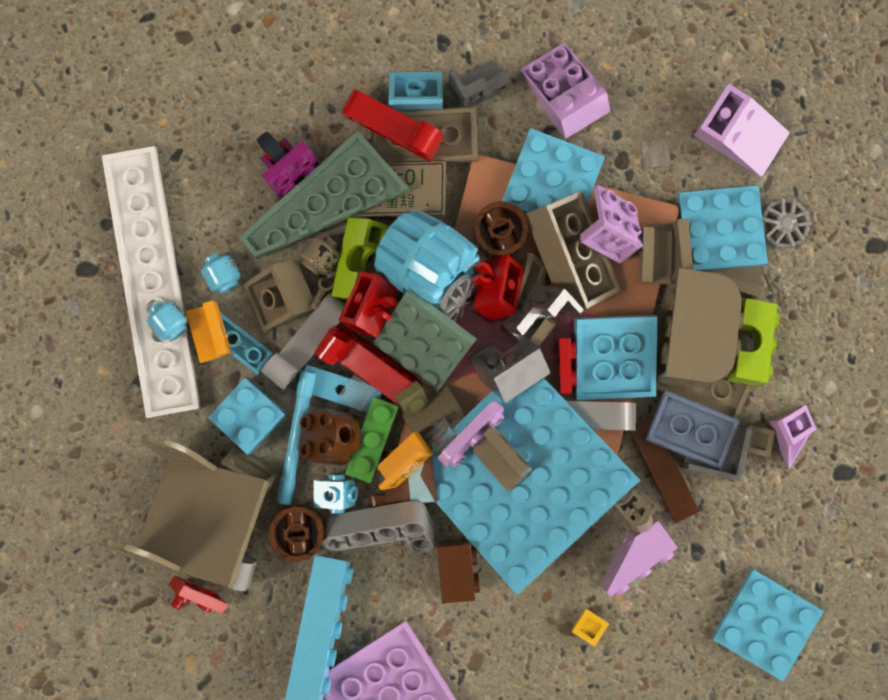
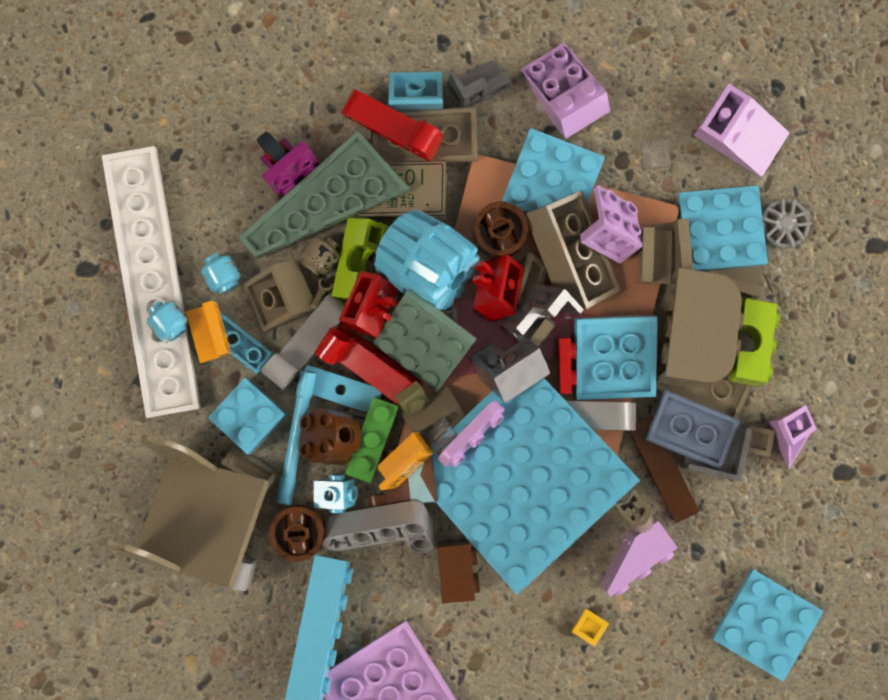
(189, 591): red plate -> none
(357, 393): clear tile -> none
(458, 297): light grey wheel -> none
(502, 459): dark tan panel -> none

